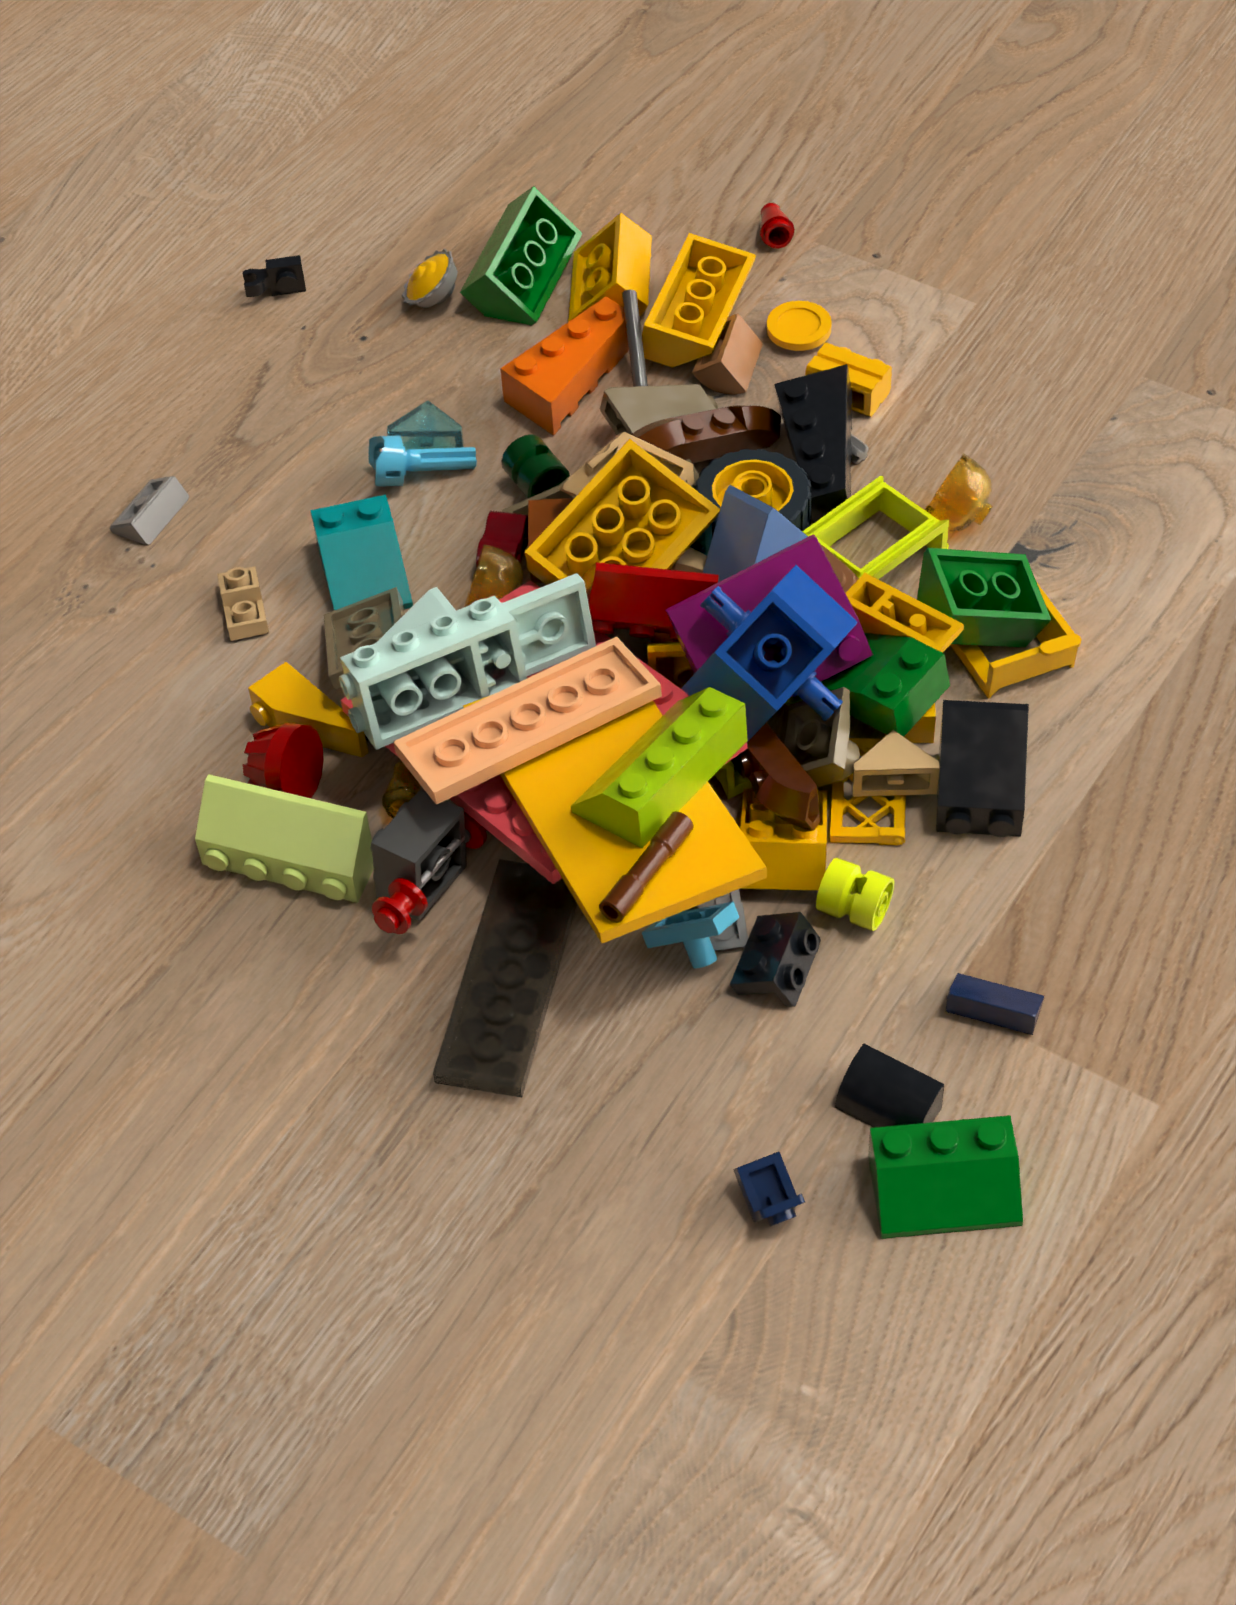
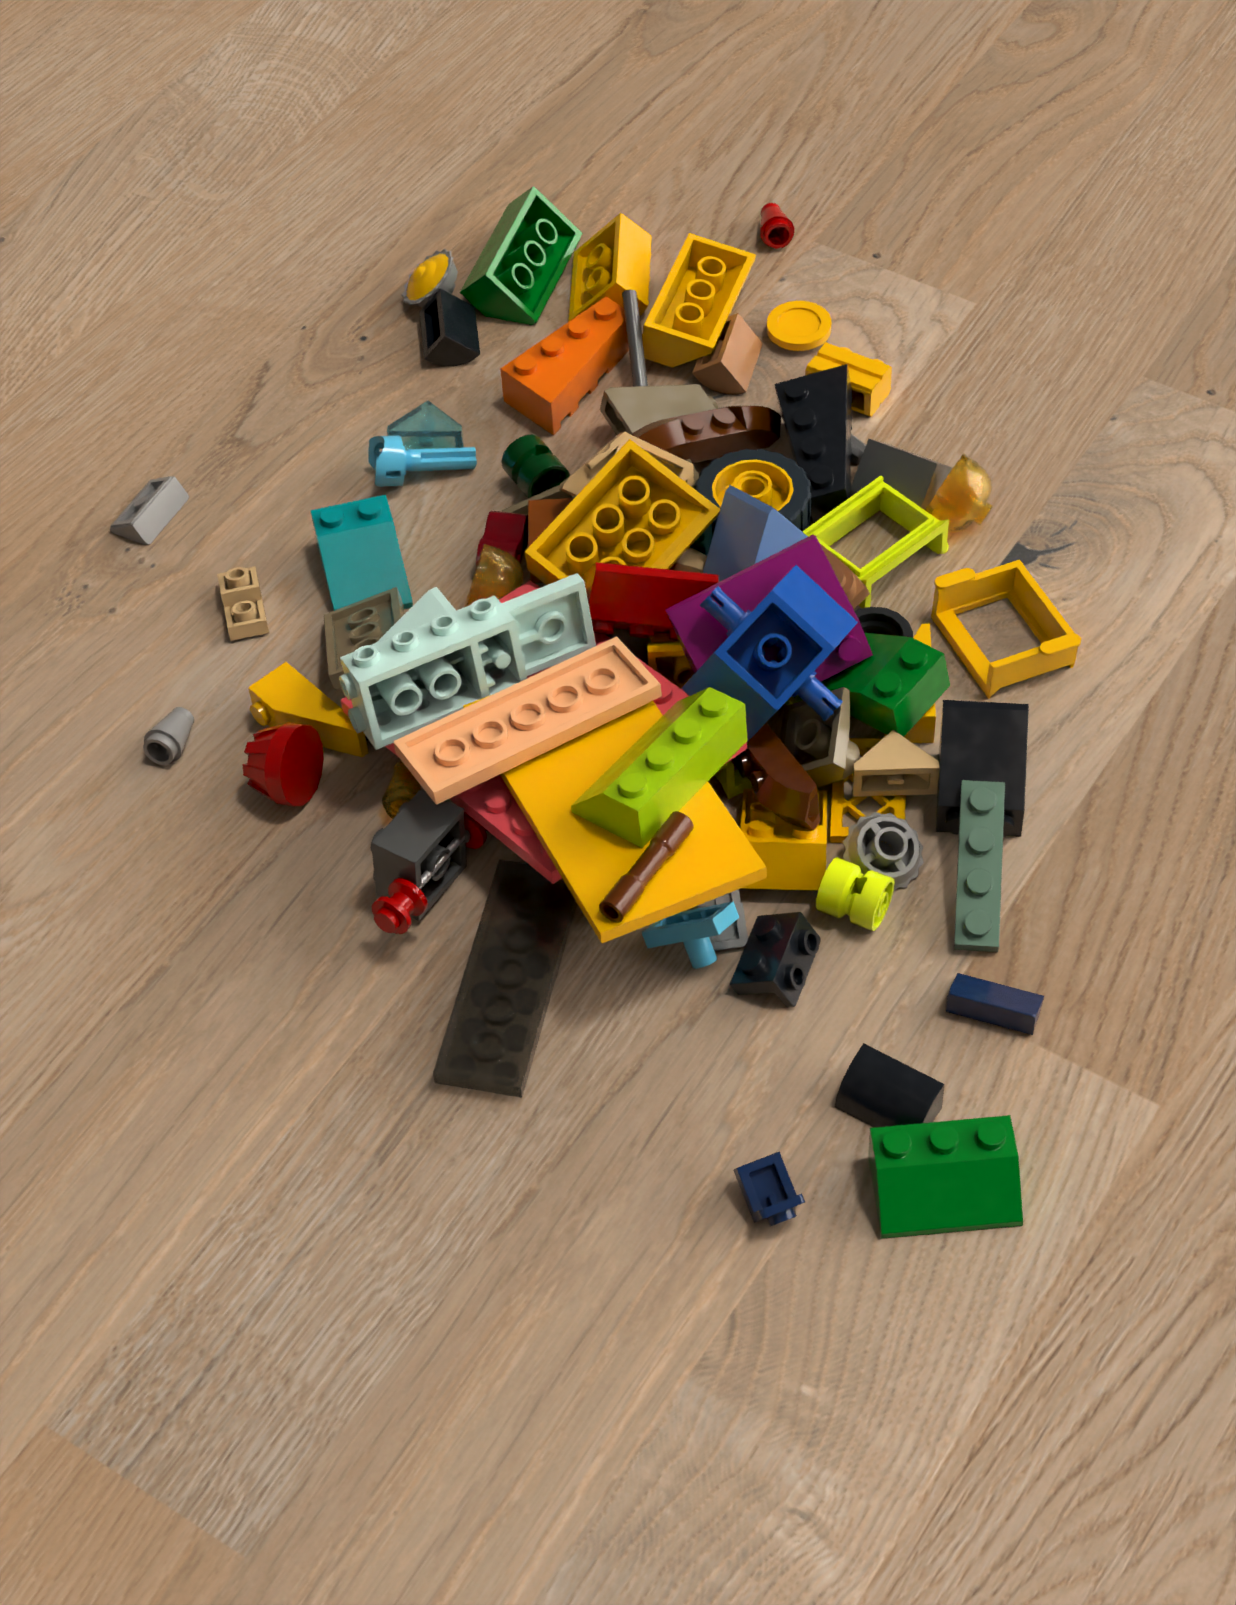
(167, 738): none -> light grey cone
(280, 275): black plate -> none
(284, 838): yellowish green slope -> none
(449, 330): none -> black brick
(885, 846): none -> light grey piece
(892, 612): yellow slope -> none
(902, 470): none -> dark grey slope
(979, 866): none -> sand green plate
(986, 593): green slope -> none

